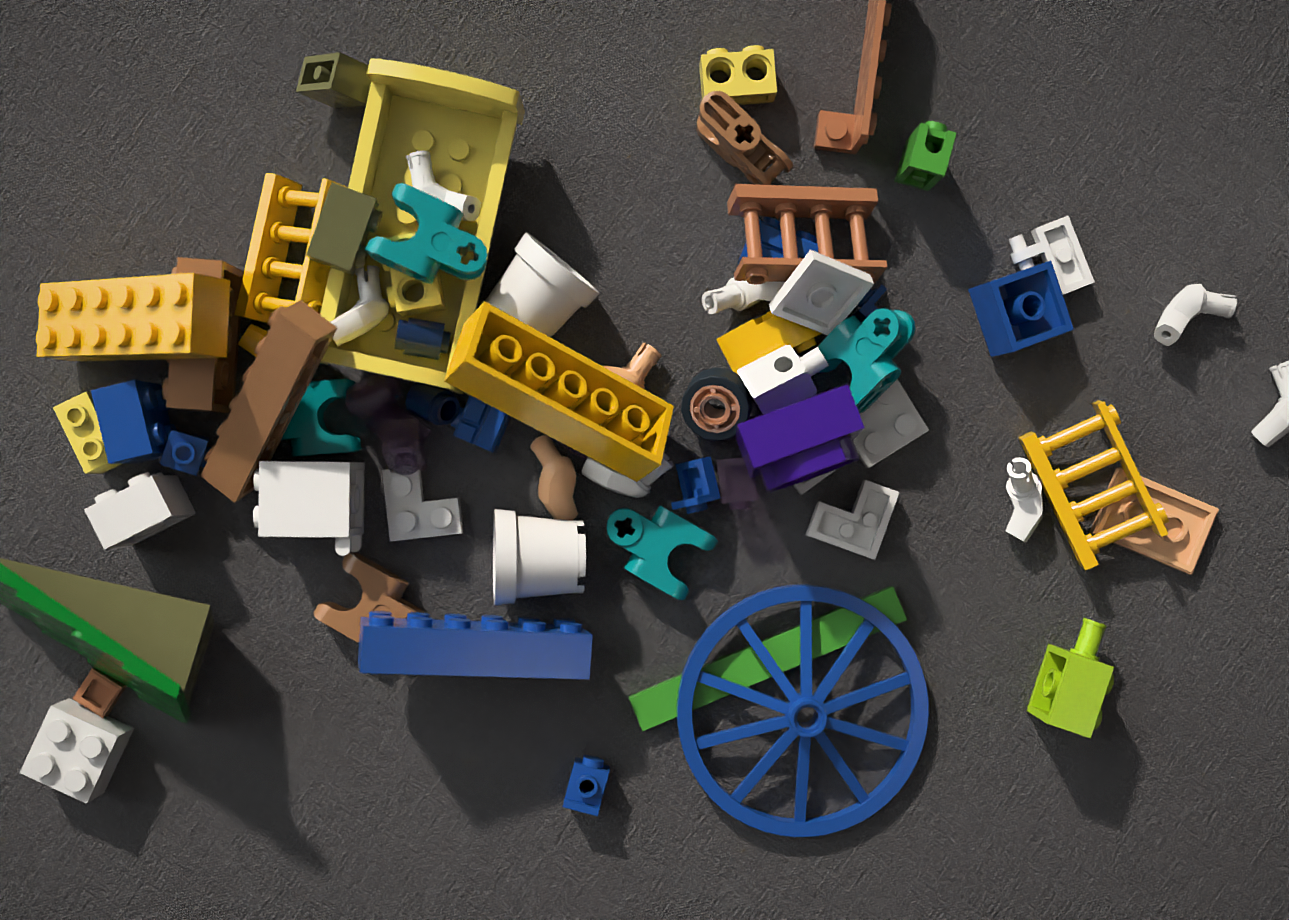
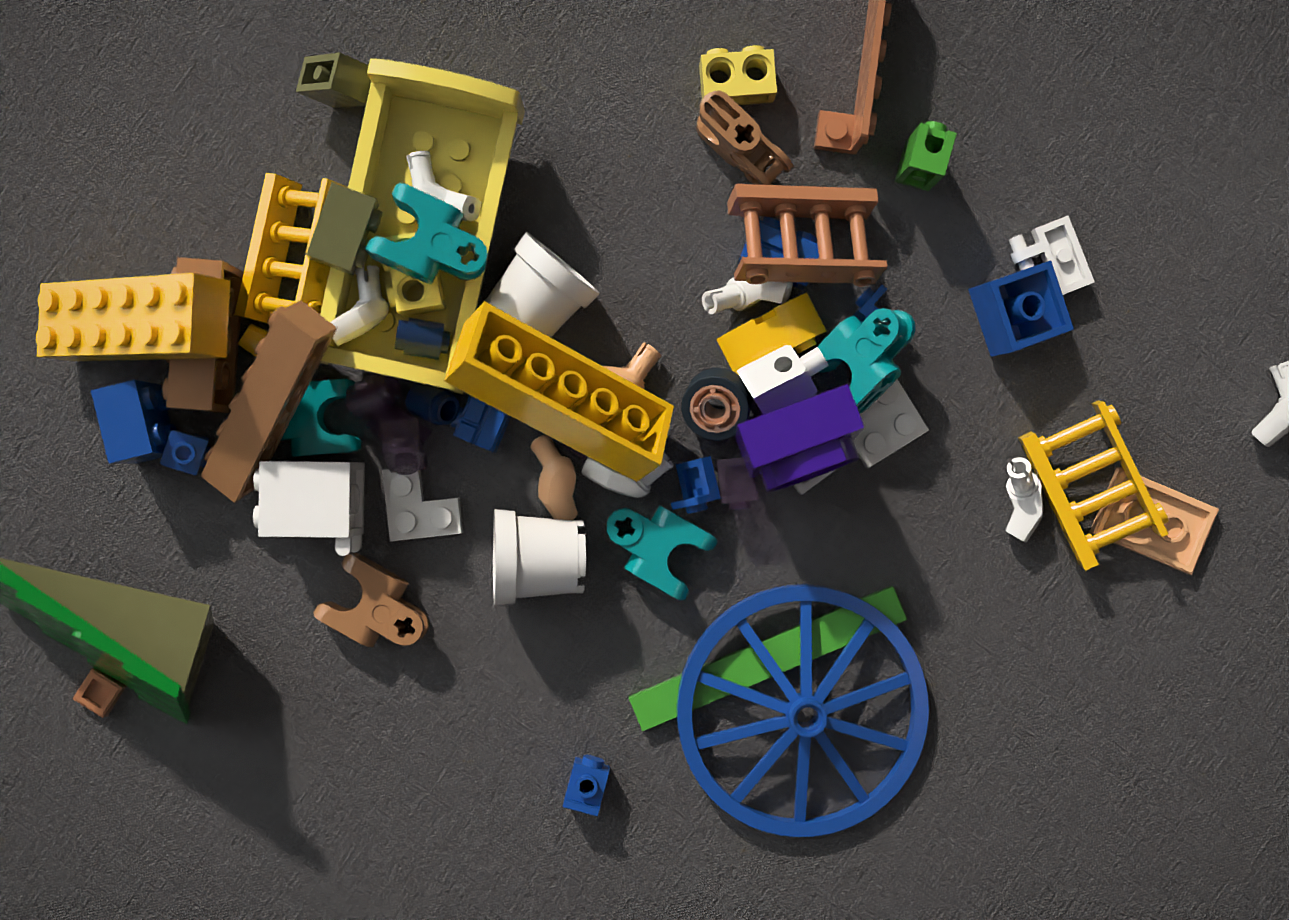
(76, 750): white brick -> none
(83, 432): light yellow brick -> none
(139, 510): white brick -> none
(473, 647): blue brick -> none
(820, 293): white plate -> none
(863, 527): white plate -> none
(1073, 683): lime brick -> none
(1188, 304): white arm -> none

